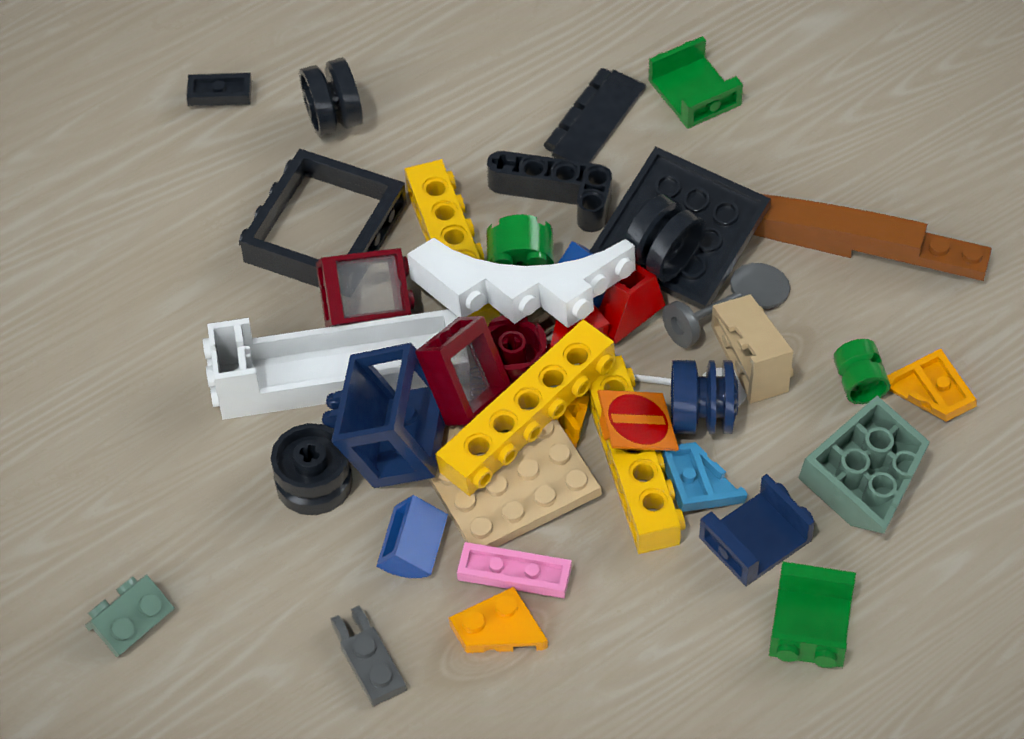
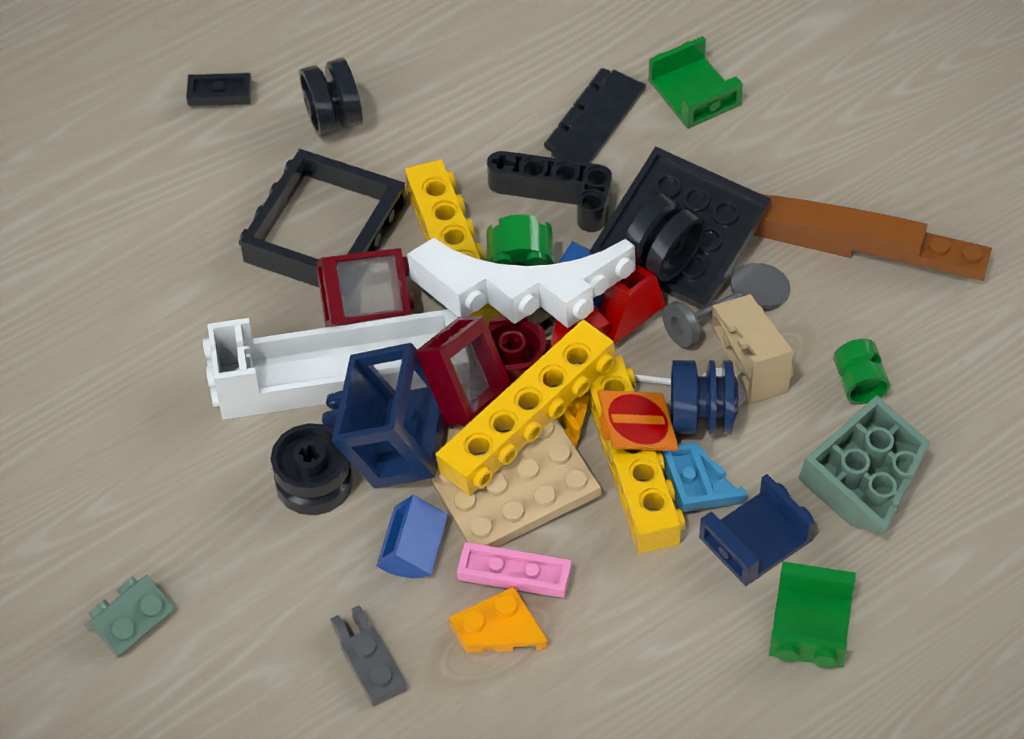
(933, 386): light orange wing -> none

